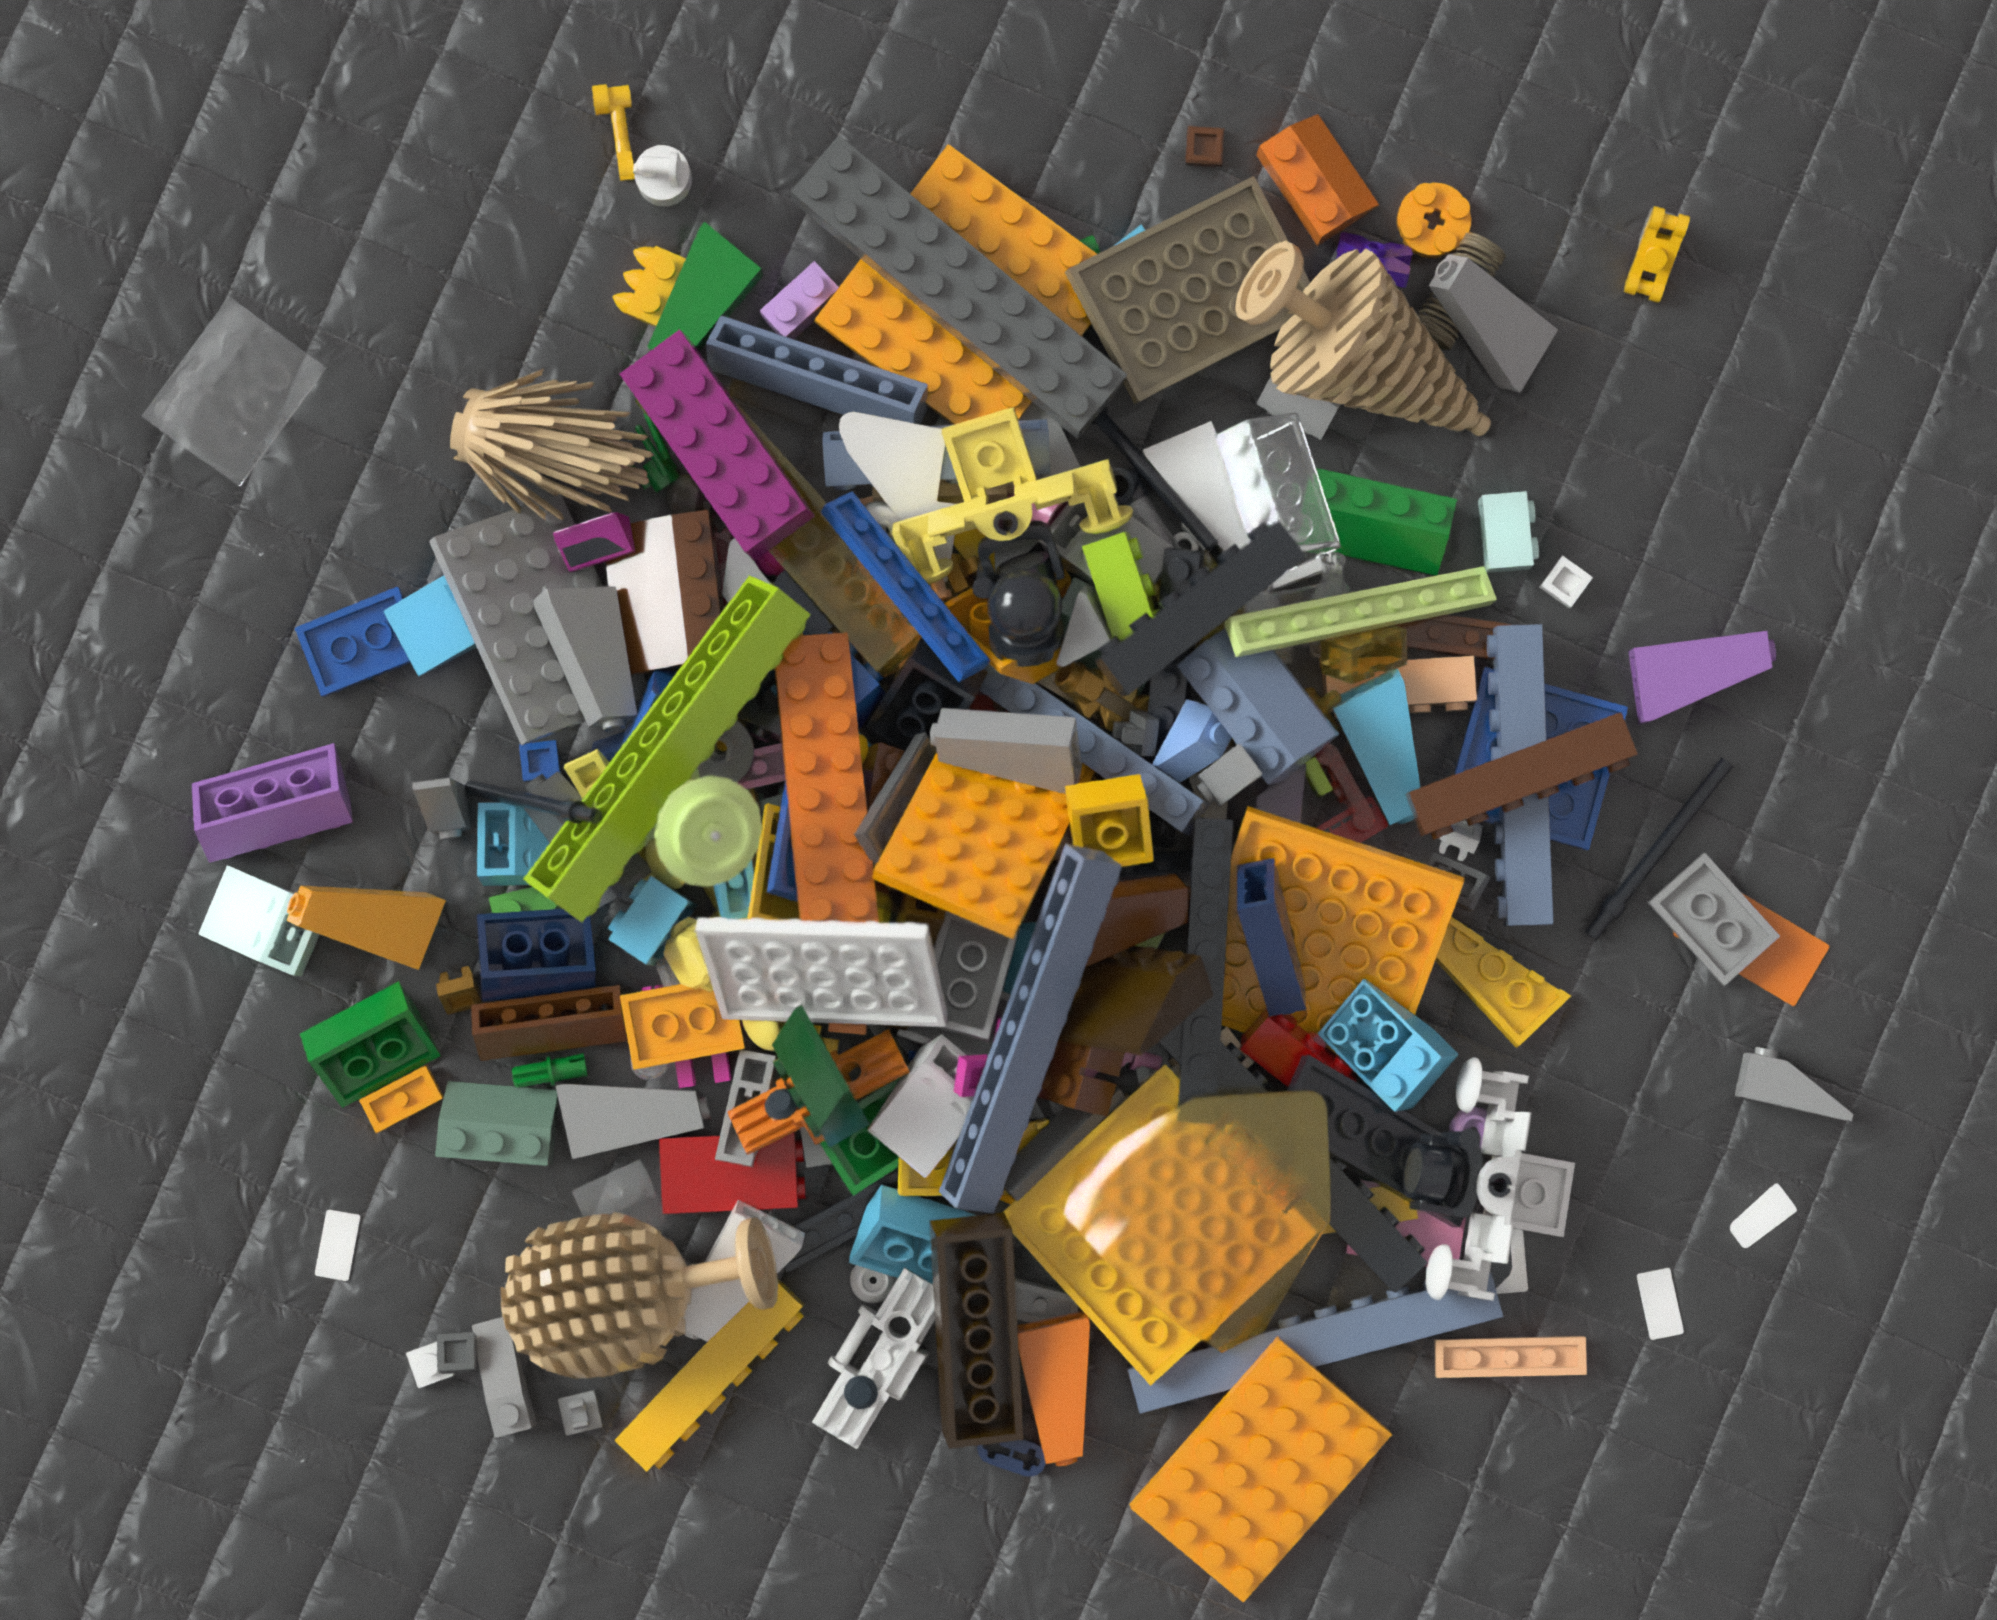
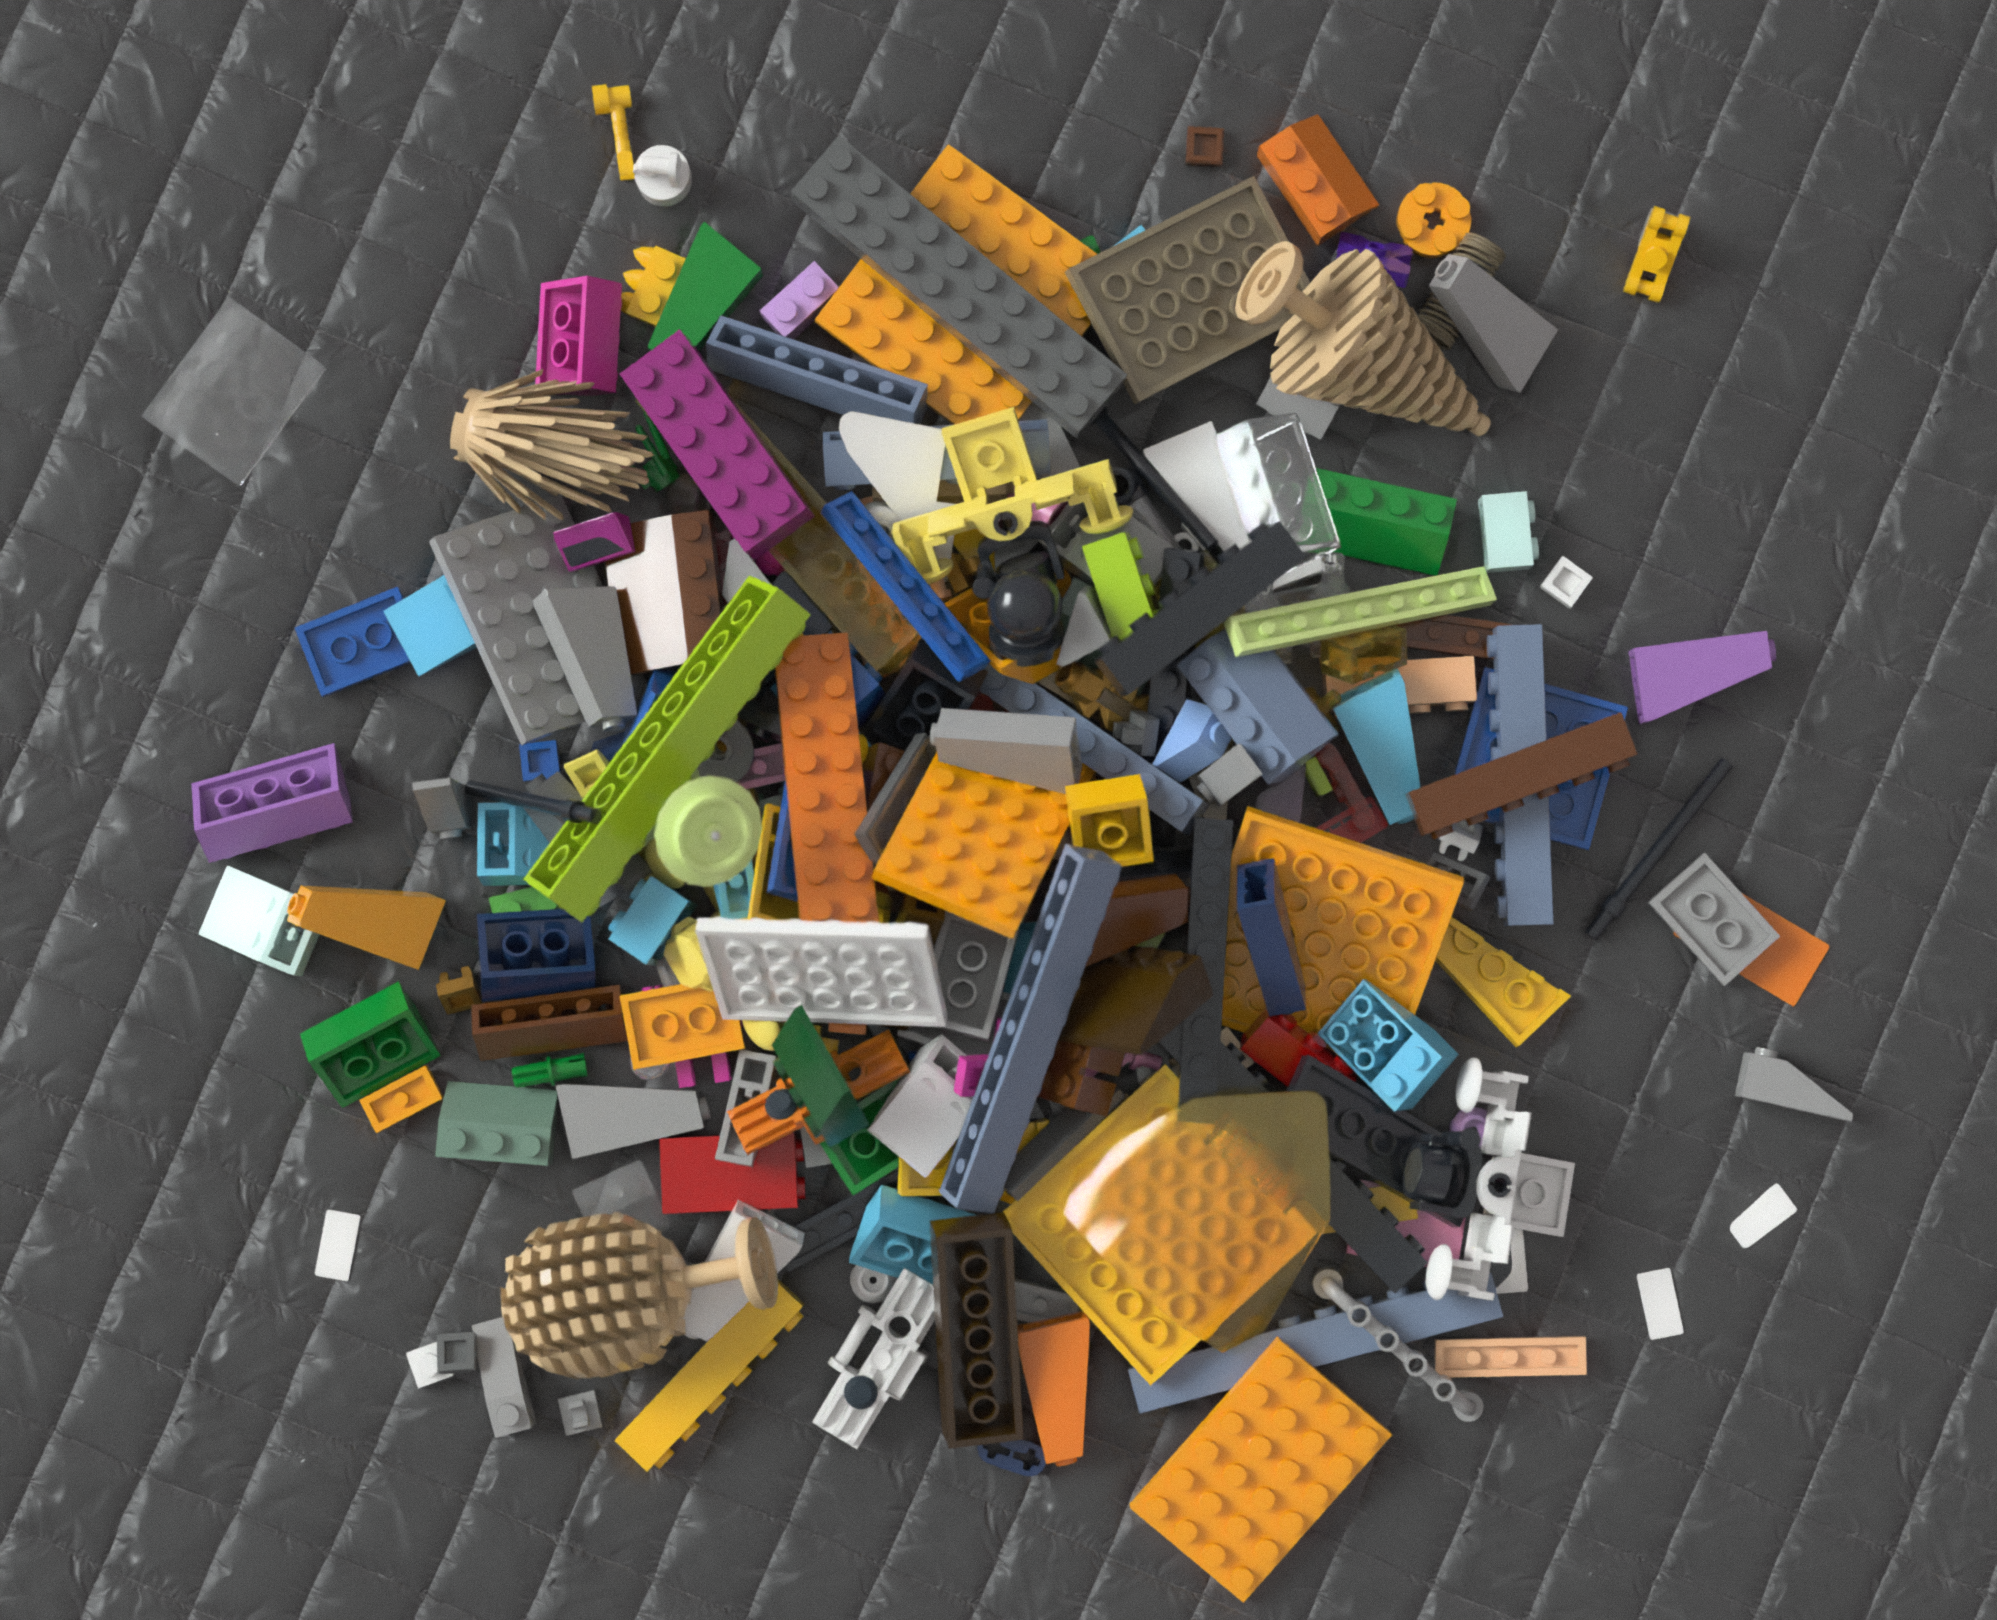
(580, 333): none -> dark pink slope
(1465, 1403): none -> light grey bar

